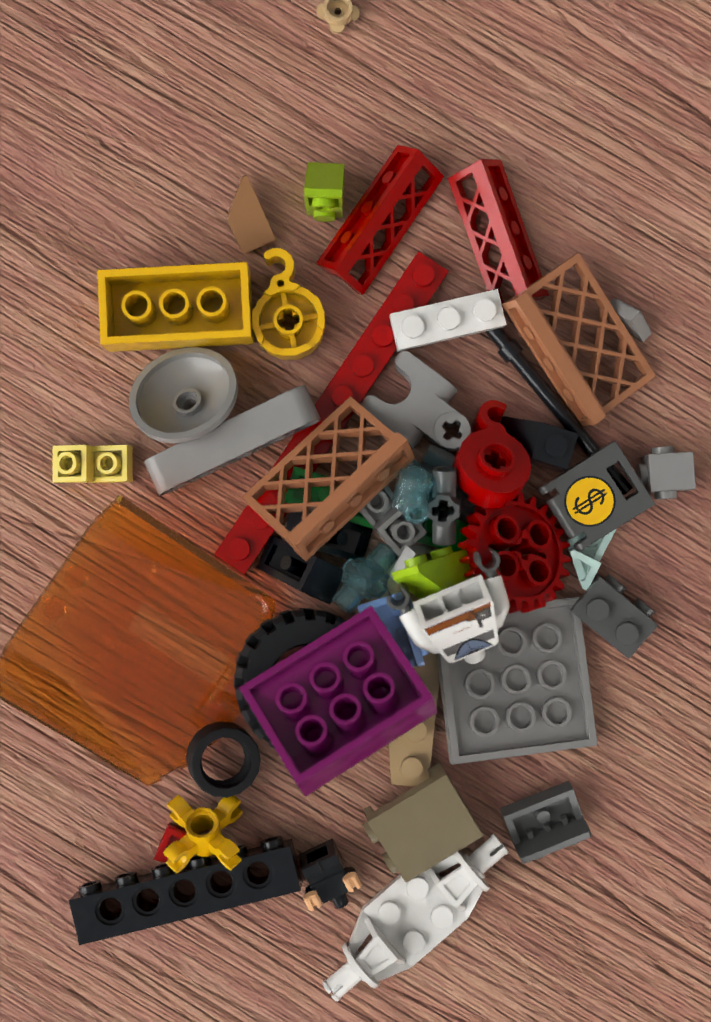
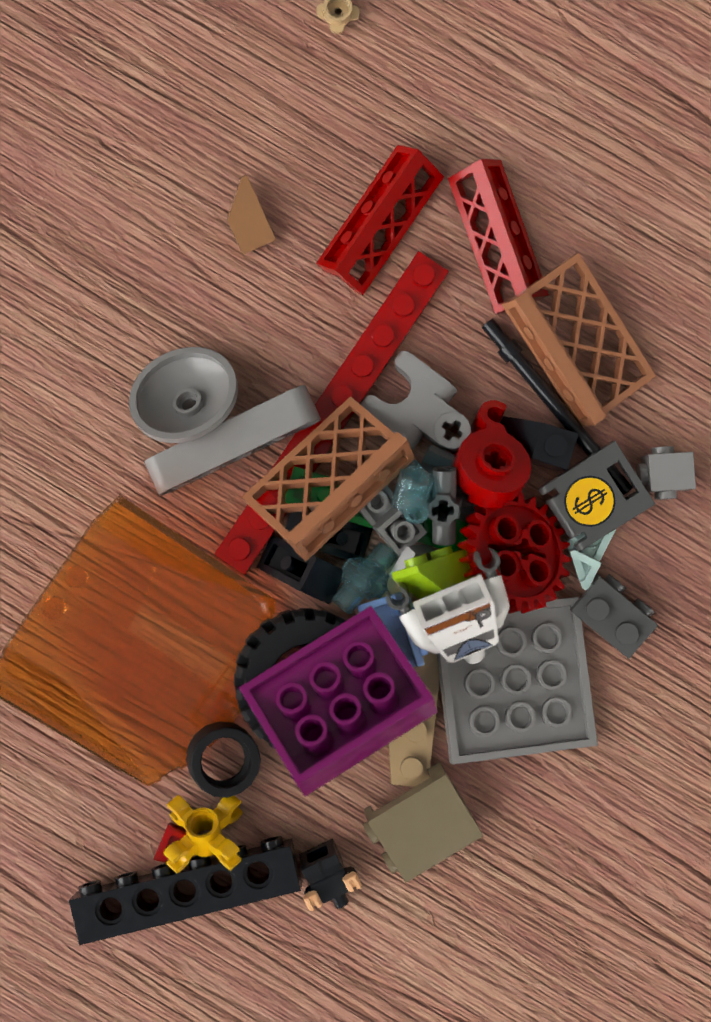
(92, 464): light yellow slope -> none
(175, 307): yellow brick -> none
(286, 298): yellow piece -> none
(324, 190): lime slope -> none
(413, 918): white plate -> none
(447, 320): white plate -> none
(545, 822): dark grey bracket -> none
(632, 319): light grey tile -> none

